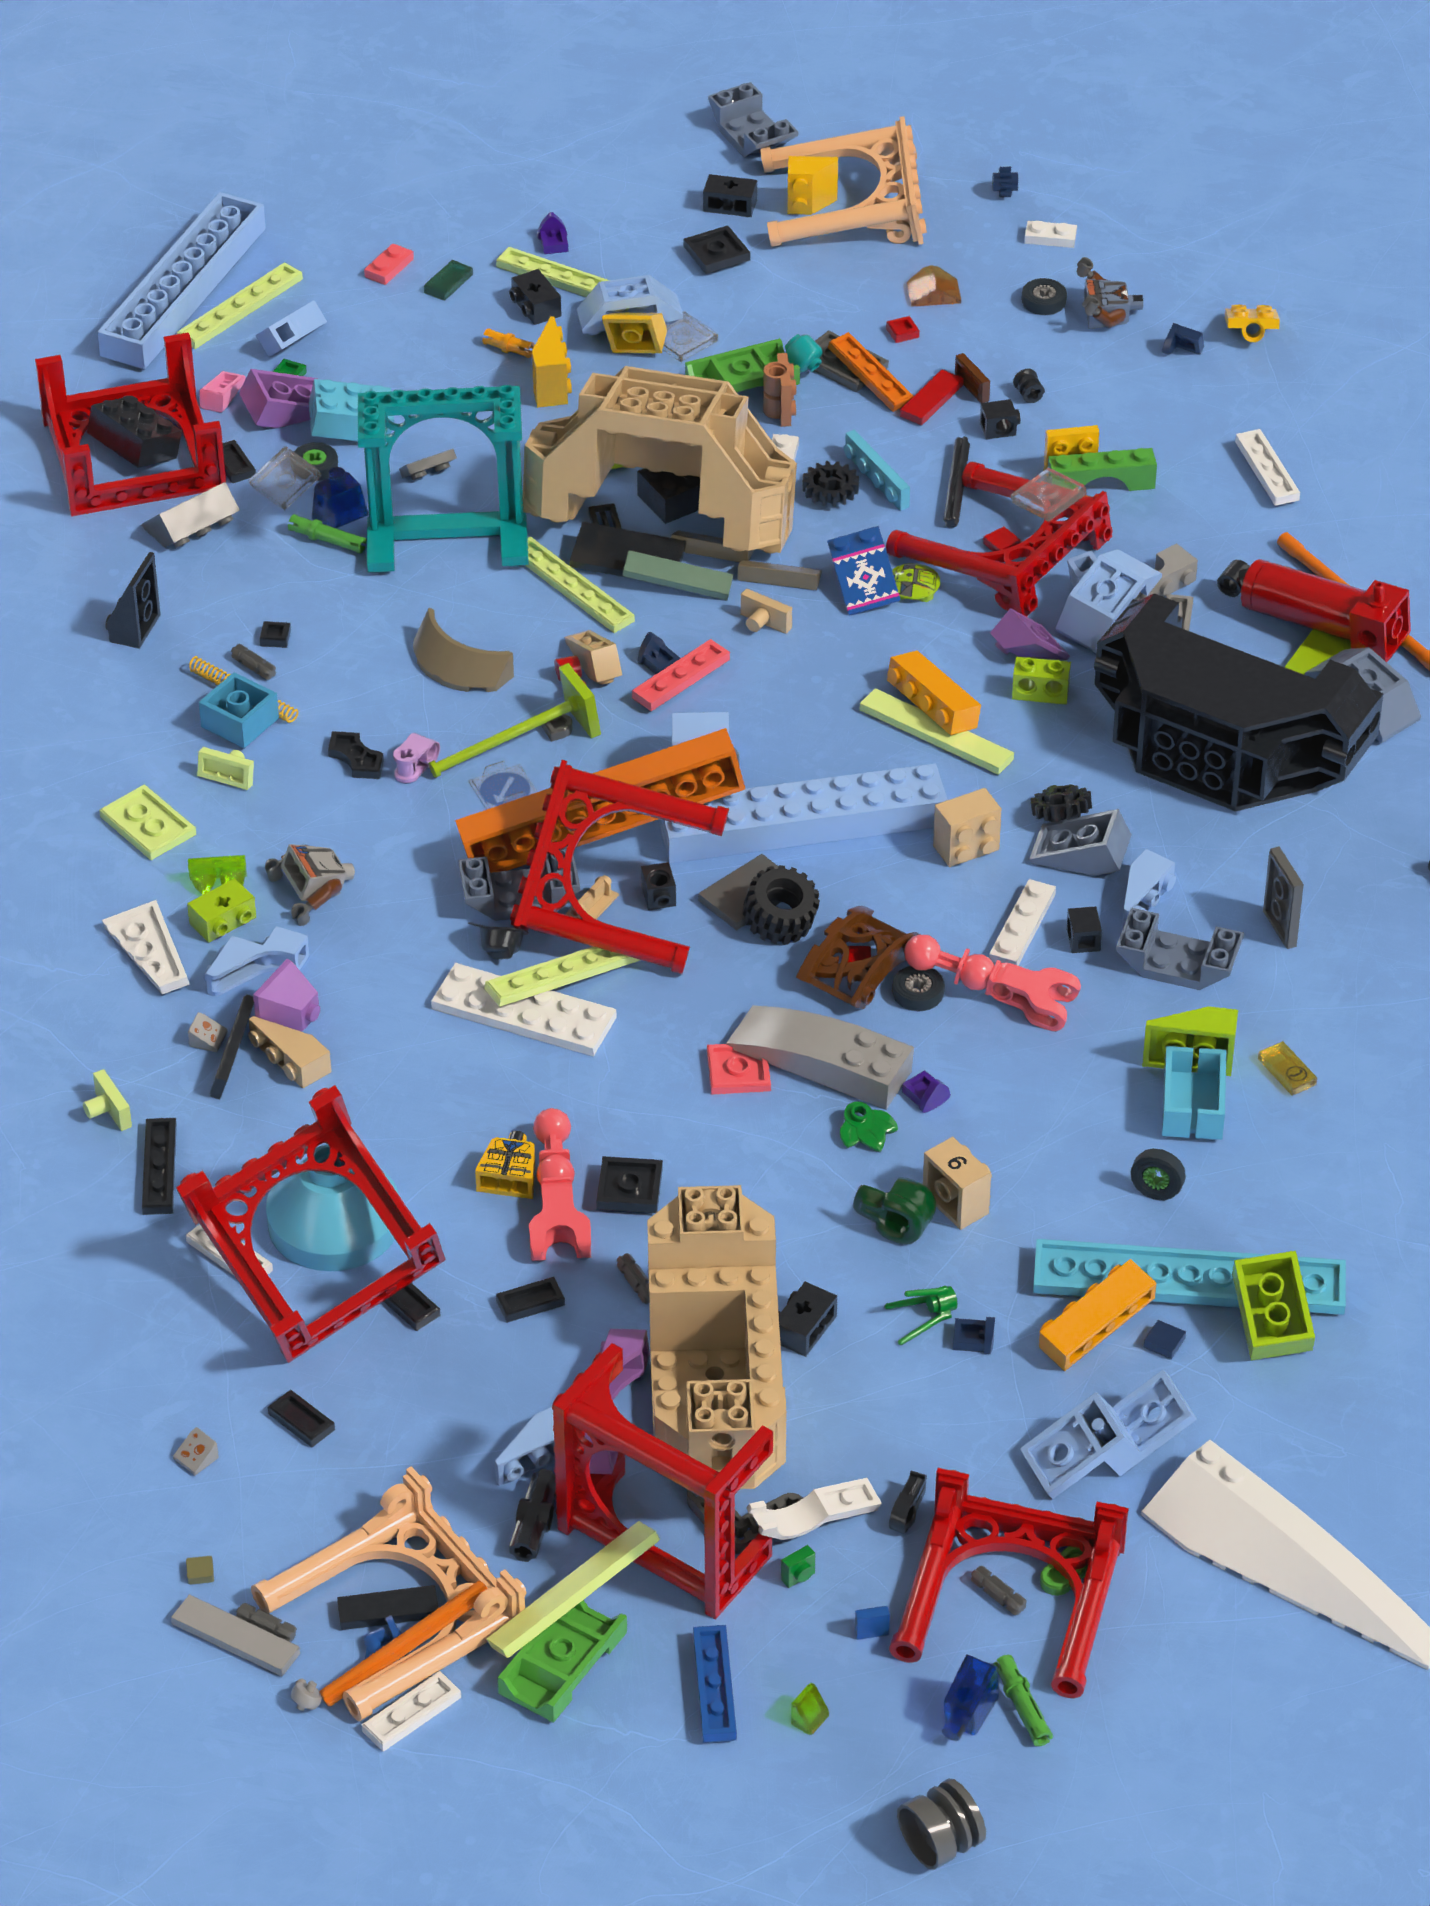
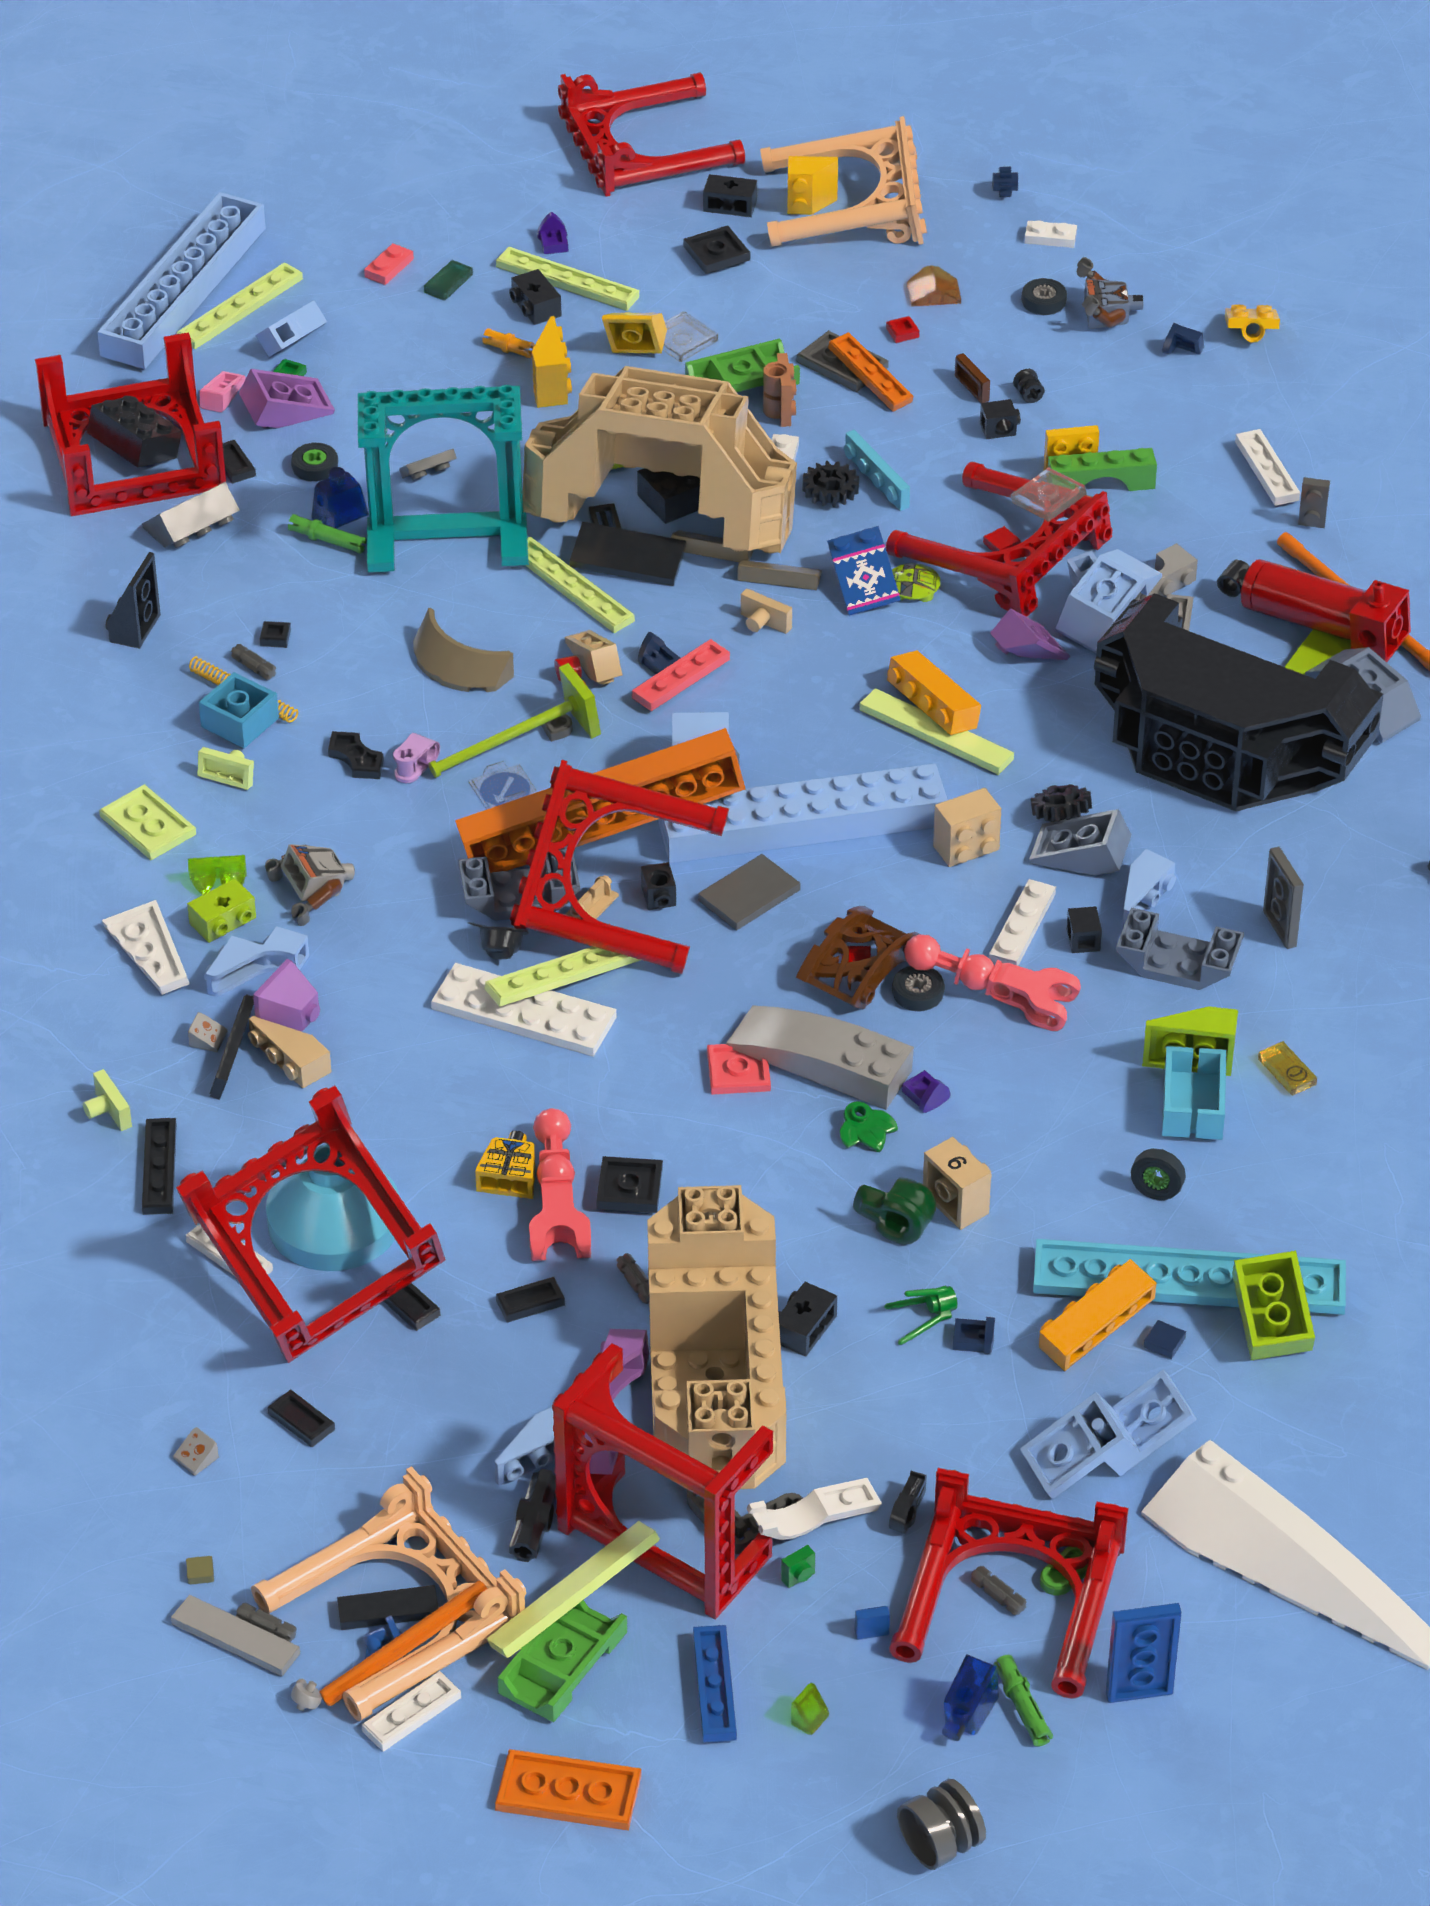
(284, 478): clear tile -> none
(335, 408): medium azure piece -> none
(568, 1789): none -> orange tile
(617, 163): none -> red arch
(625, 294): light blue slope -> none
(677, 575): sand green tile -> none
(745, 123): sand blue slope -> none
(786, 887): black tyre -> none
(804, 352): teal head -> none
(931, 397): red tile -> none
(955, 485): black axle -> none
(1041, 680): lime brick -> none
(1143, 1652): none -> blue tile
(1314, 502): none -> dark grey plate

